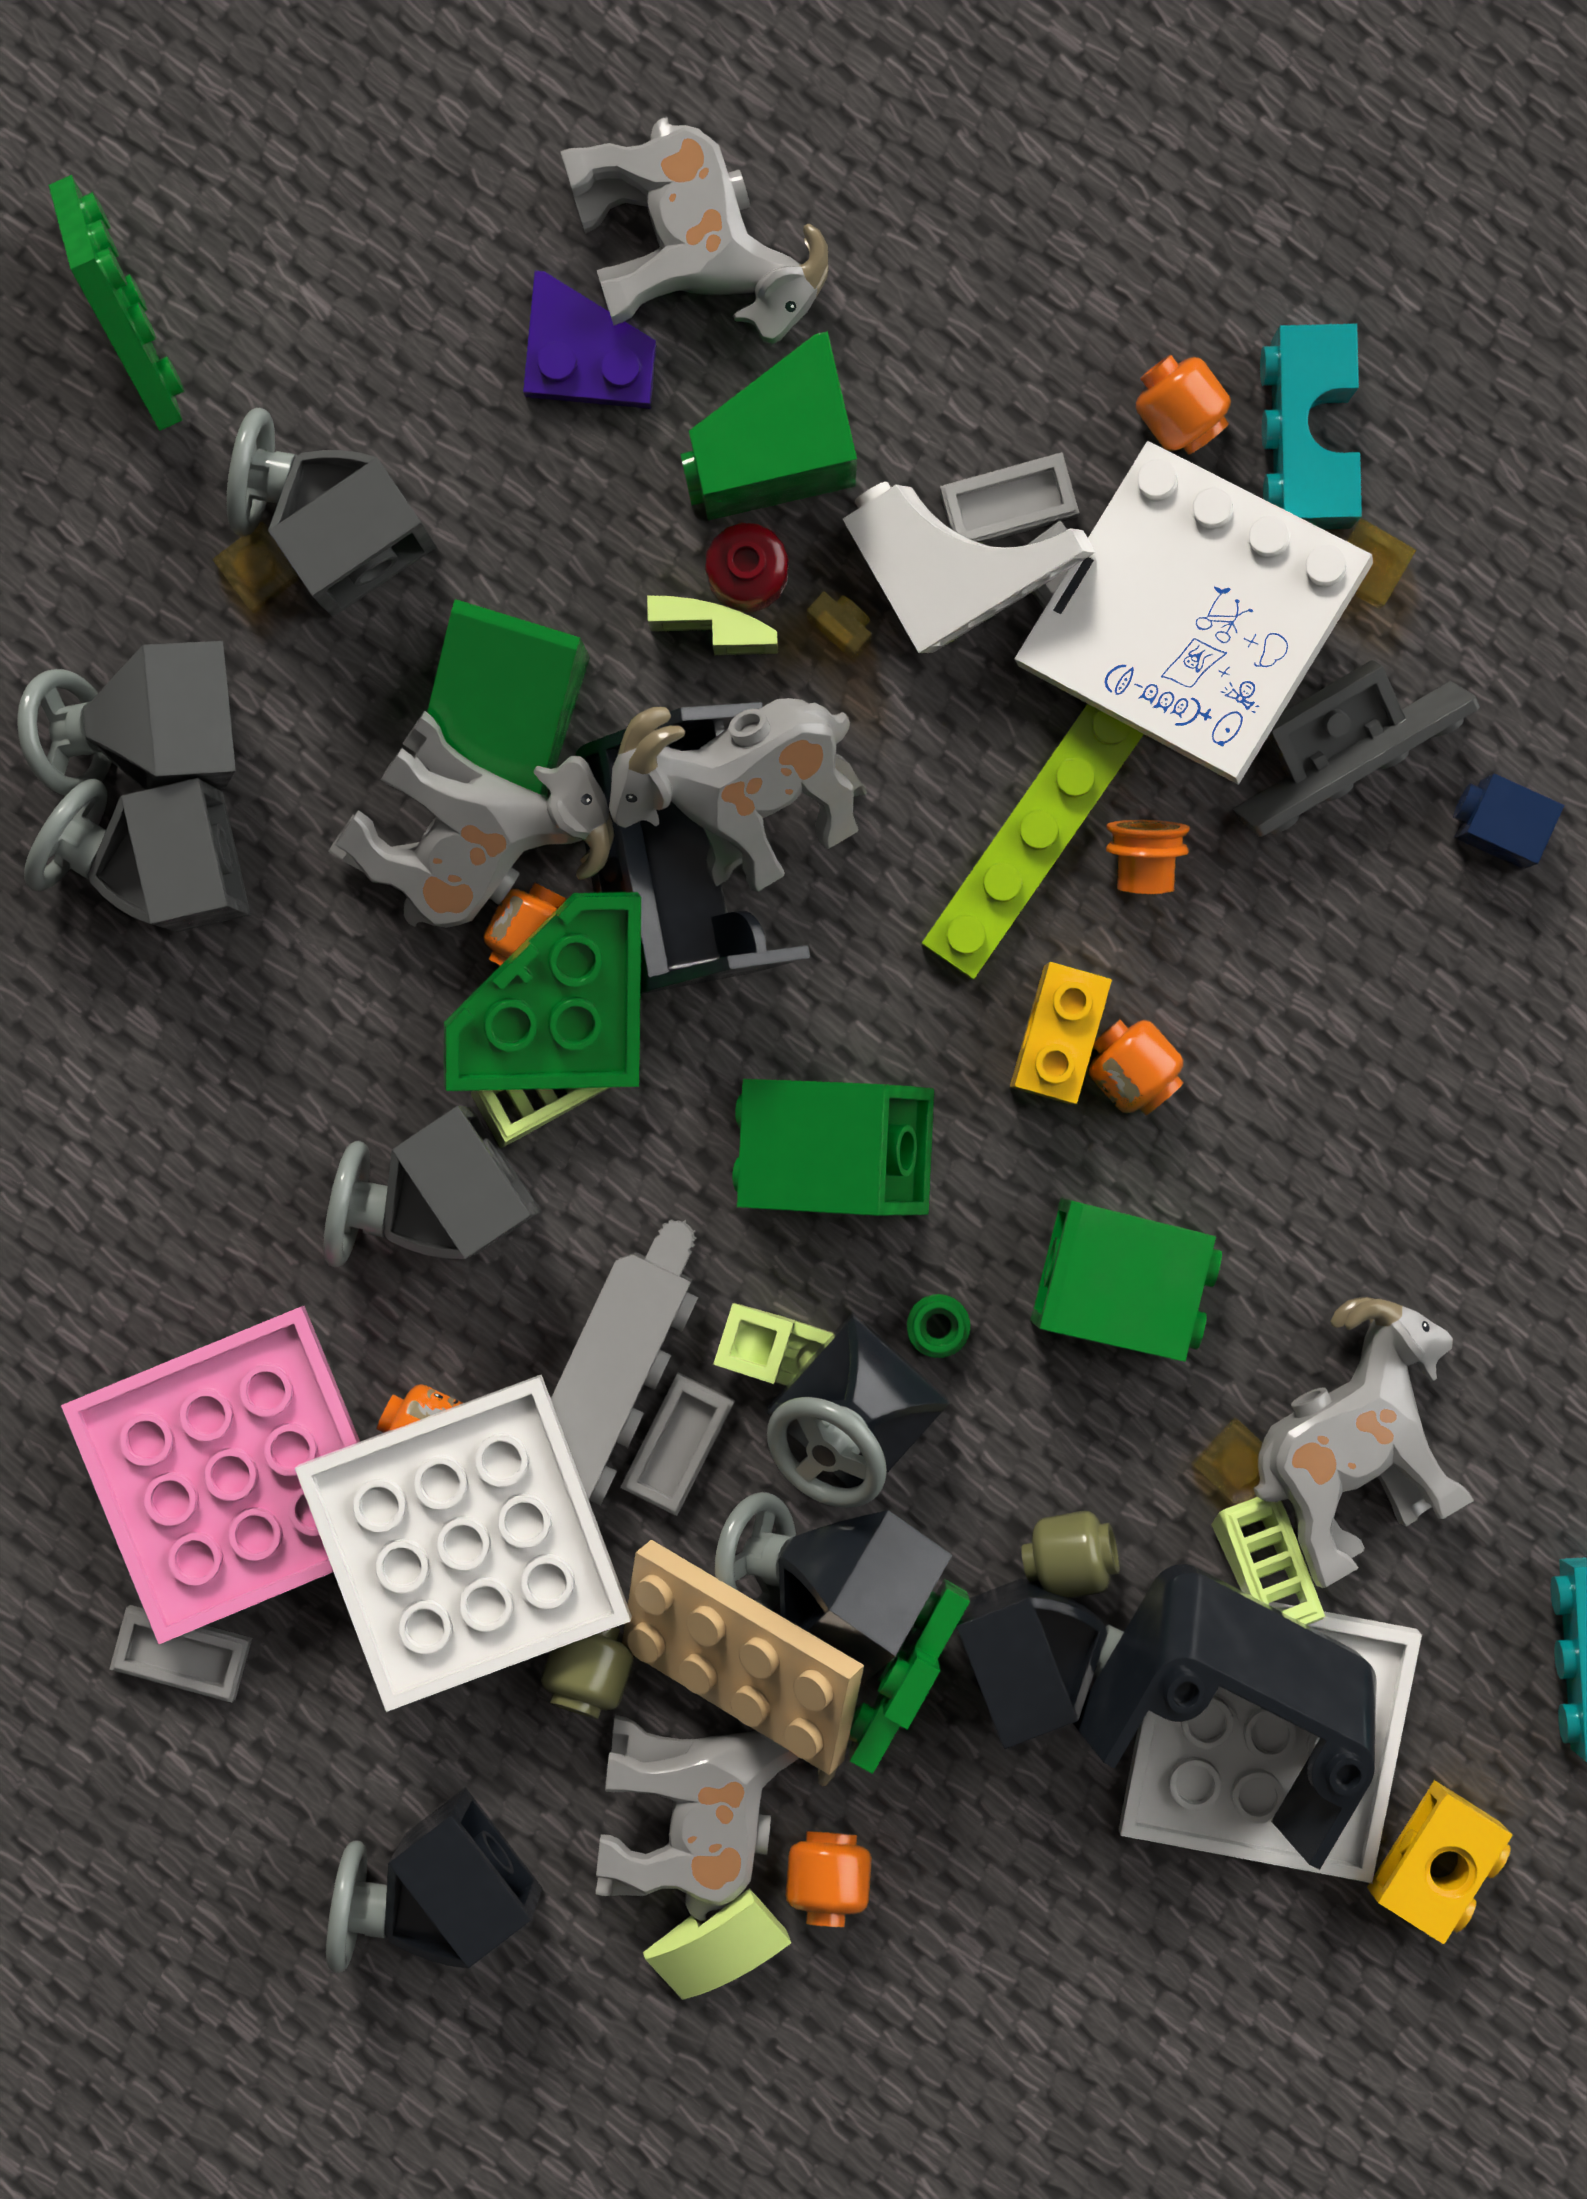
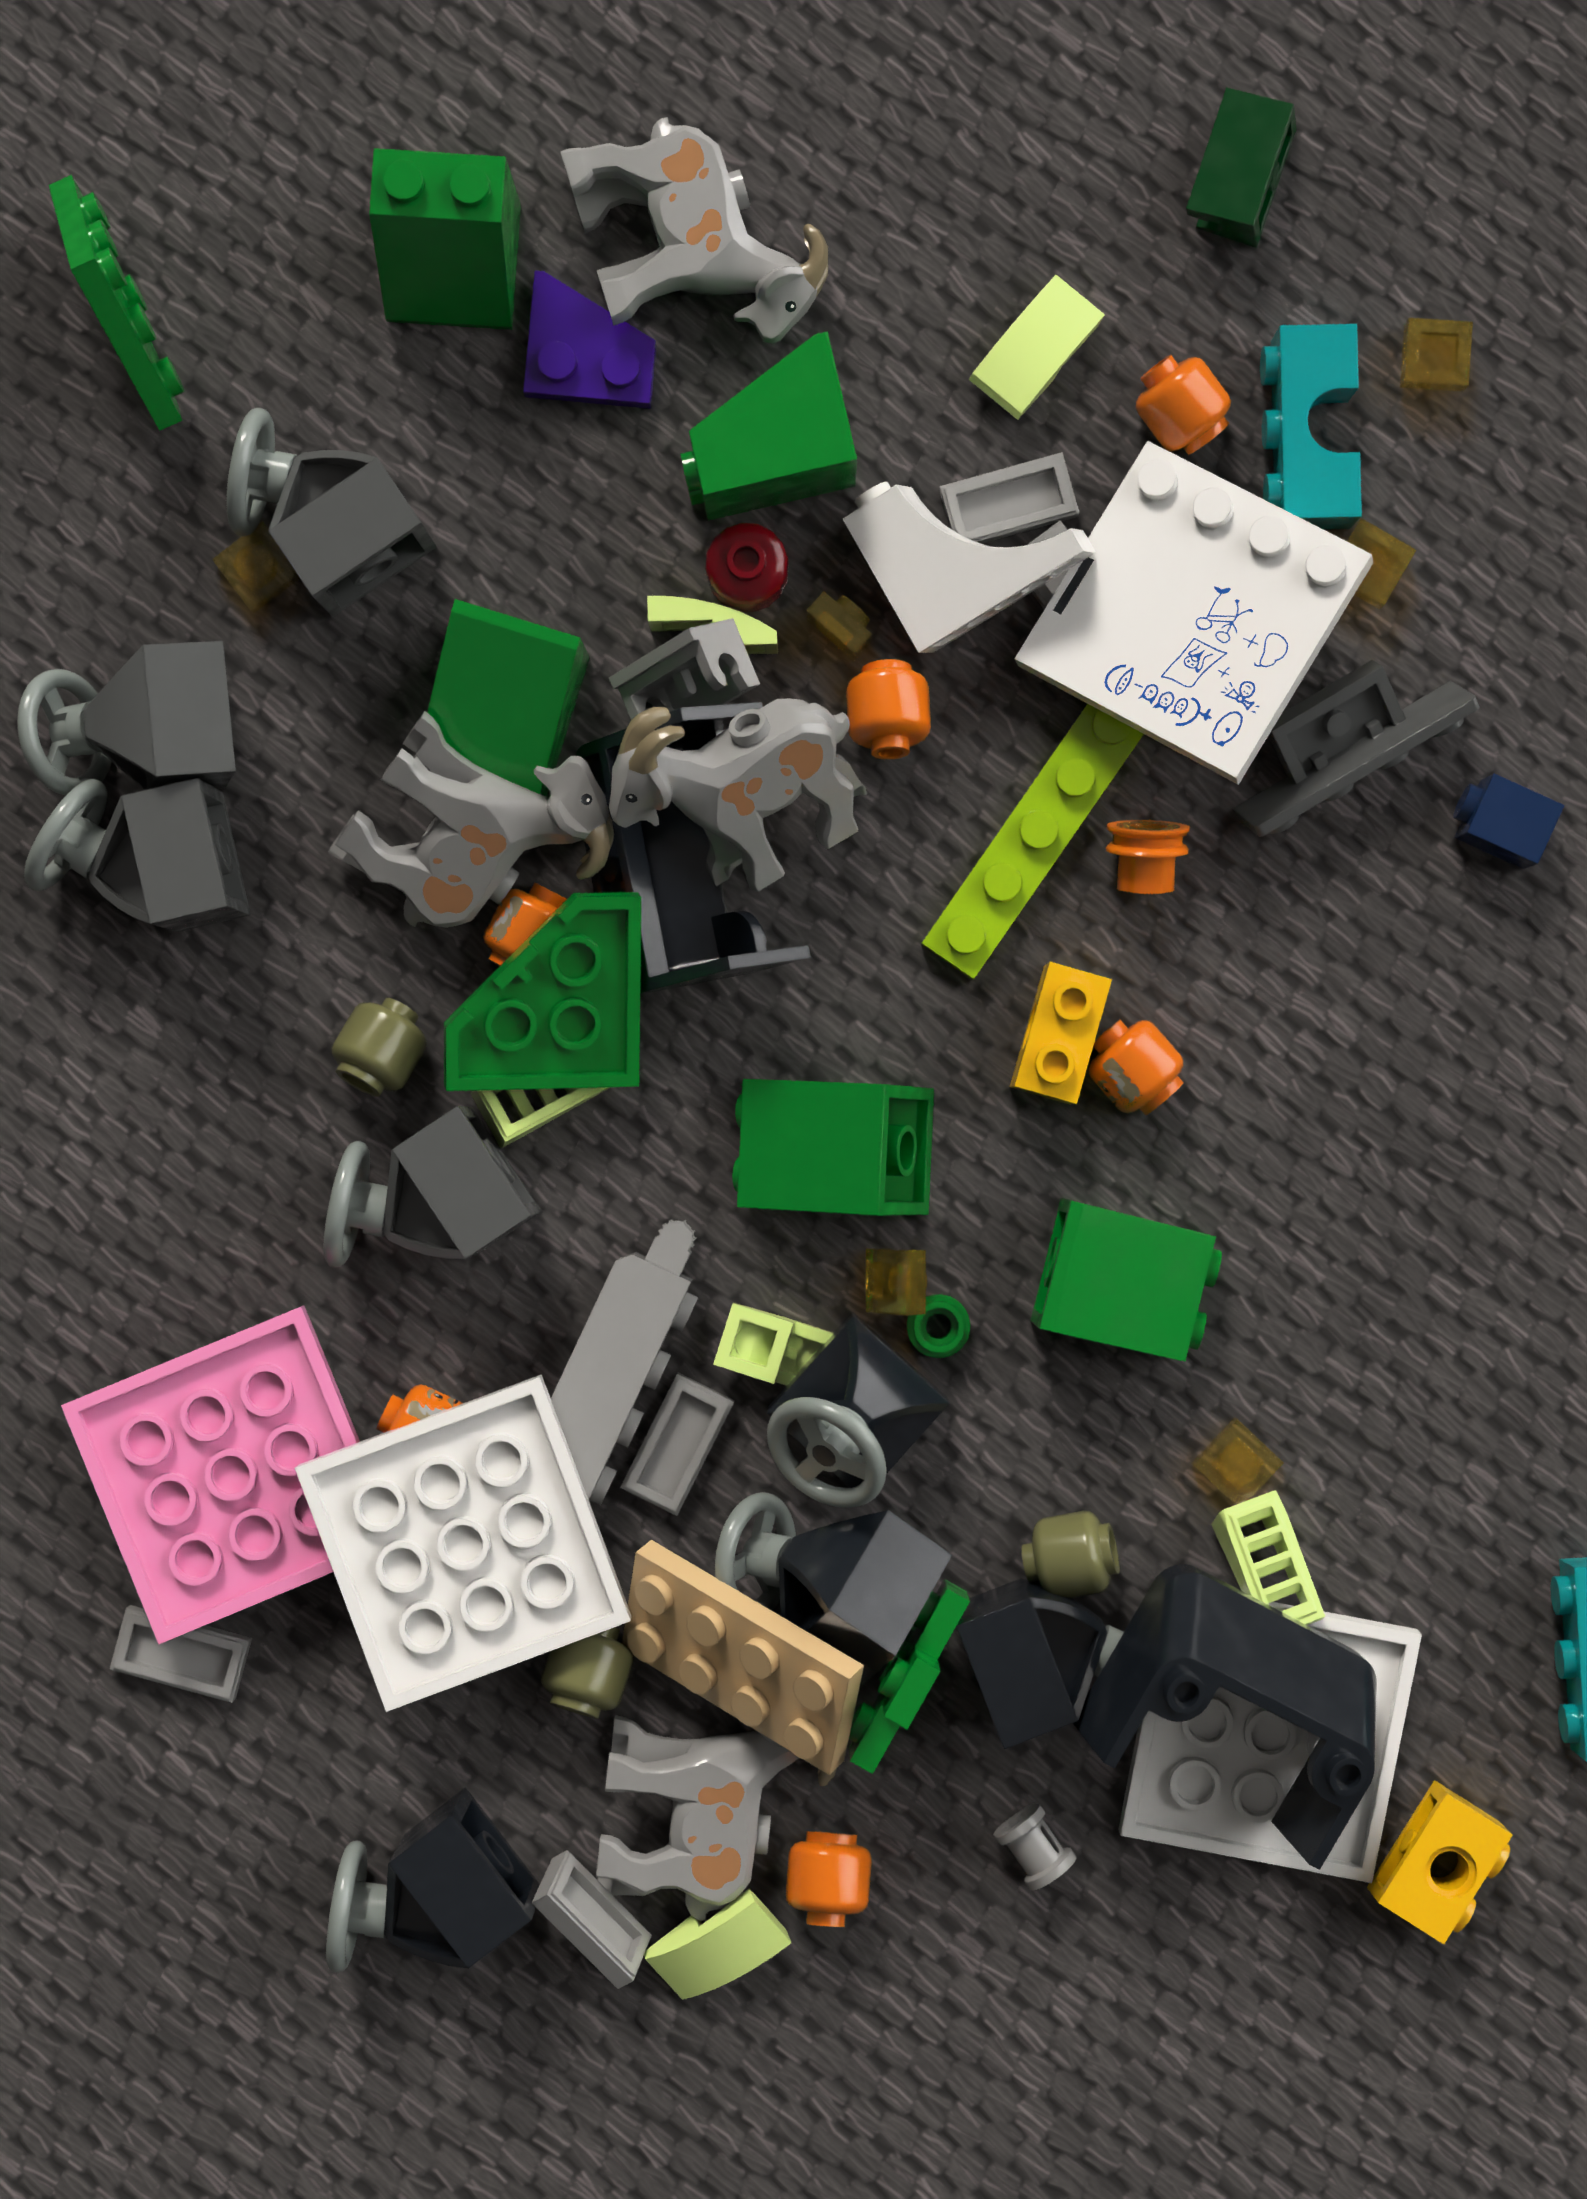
(379, 1047): none -> olive head
(445, 237): none -> green slope
(592, 1919): none -> light grey tile
(691, 670): none -> light grey hinge
(888, 708): none -> orange head
(896, 1281): none -> clear yellow plate
(1035, 1846): none -> light grey bush
(1036, 347): none -> yellowish green slope
(1242, 166): none -> dark green hinge
(1360, 1434): light grey animal -> none
(1436, 354): none -> clear yellow plate

